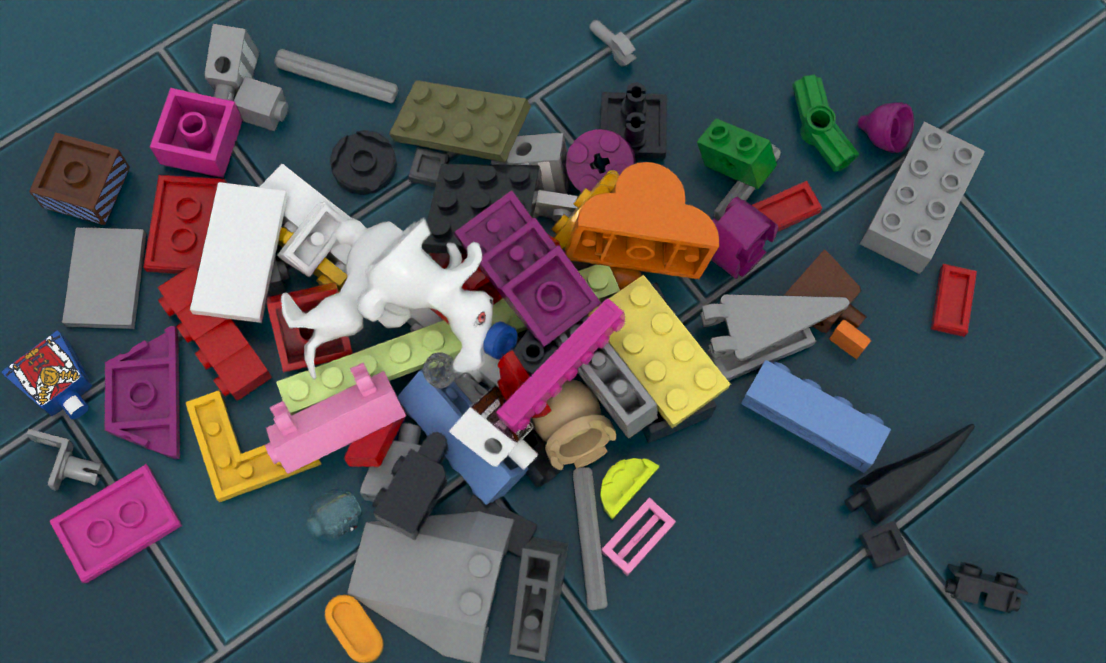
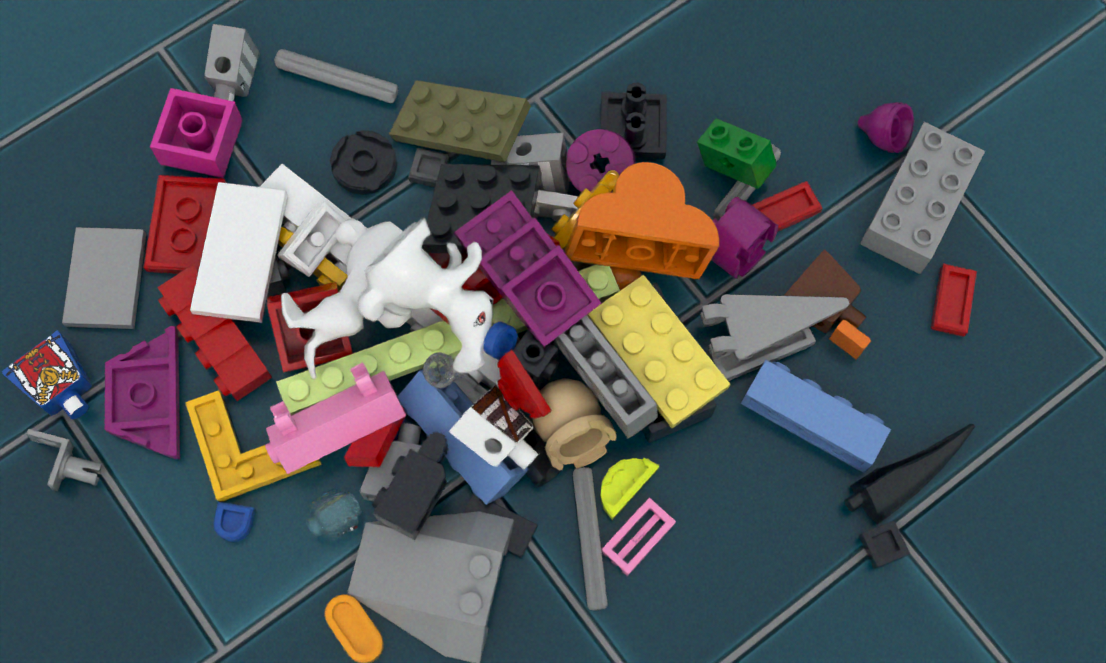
(79, 178): reddish brown container -> none
(115, 523): dark pink tile -> none
(233, 521): none -> blue tile
(261, 103): light grey brick -> none
(537, 597): dark grey slope -> none
(561, 366): dark pink piece -> none
(619, 43): light grey bar -> none
(829, 140): green piece -> none
(999, 589): black hinge -> none

